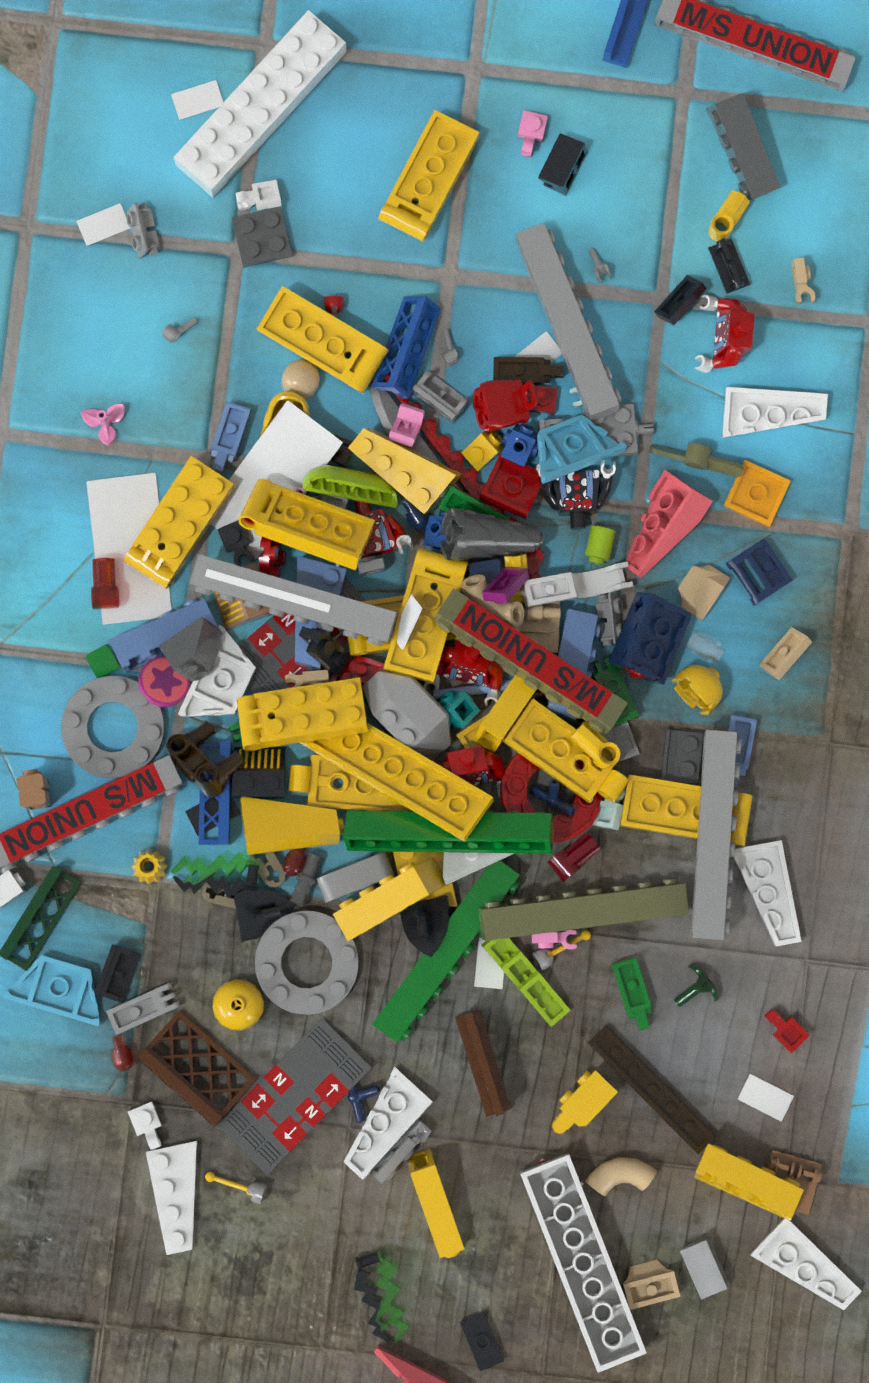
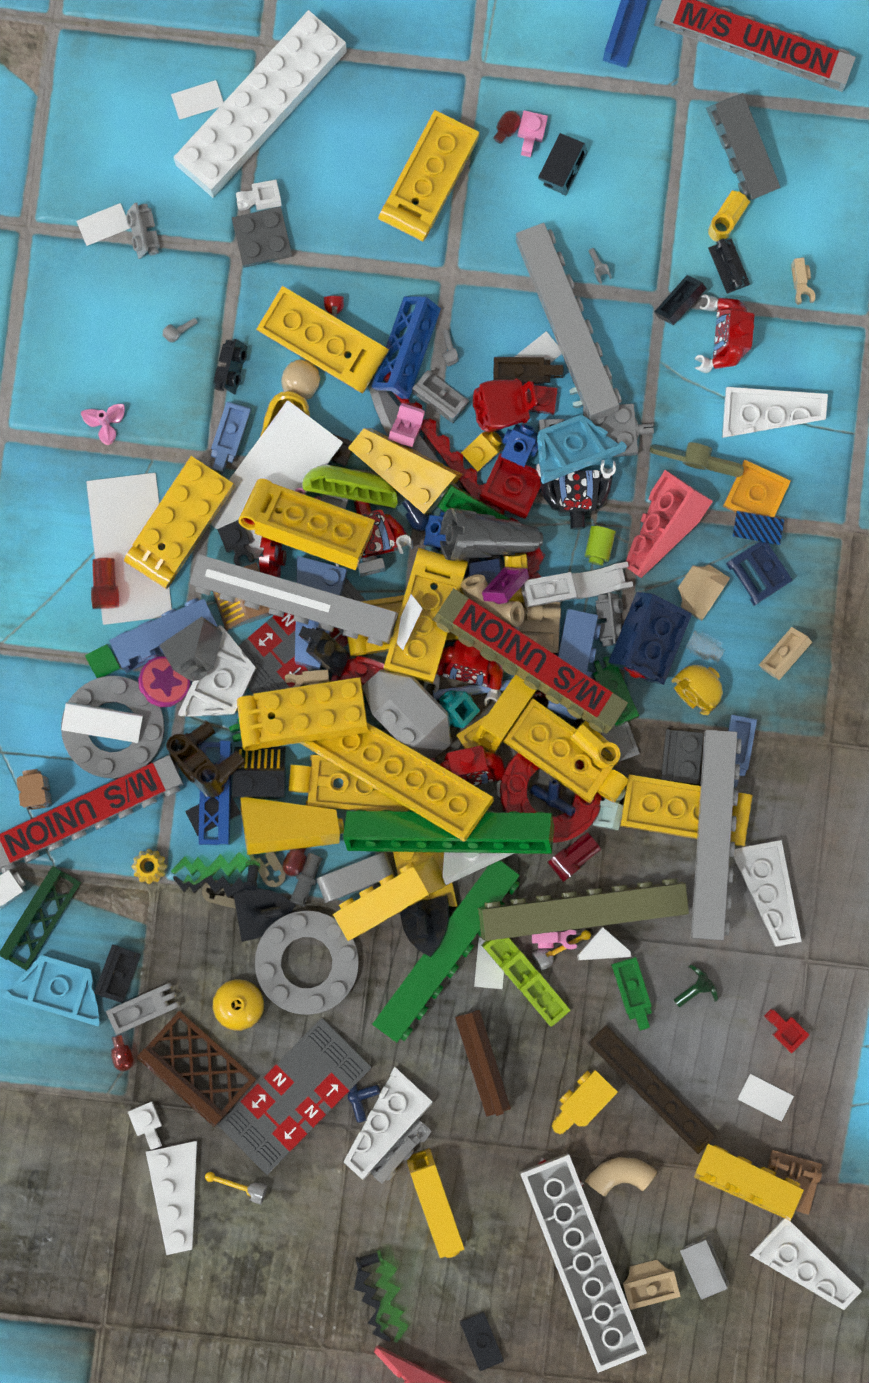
(102, 722): none -> white piece
(234, 355): none -> black hinge
(507, 126): none -> clear red cylinder
(603, 946): none -> white slope
(758, 527): none -> clear blue sticker

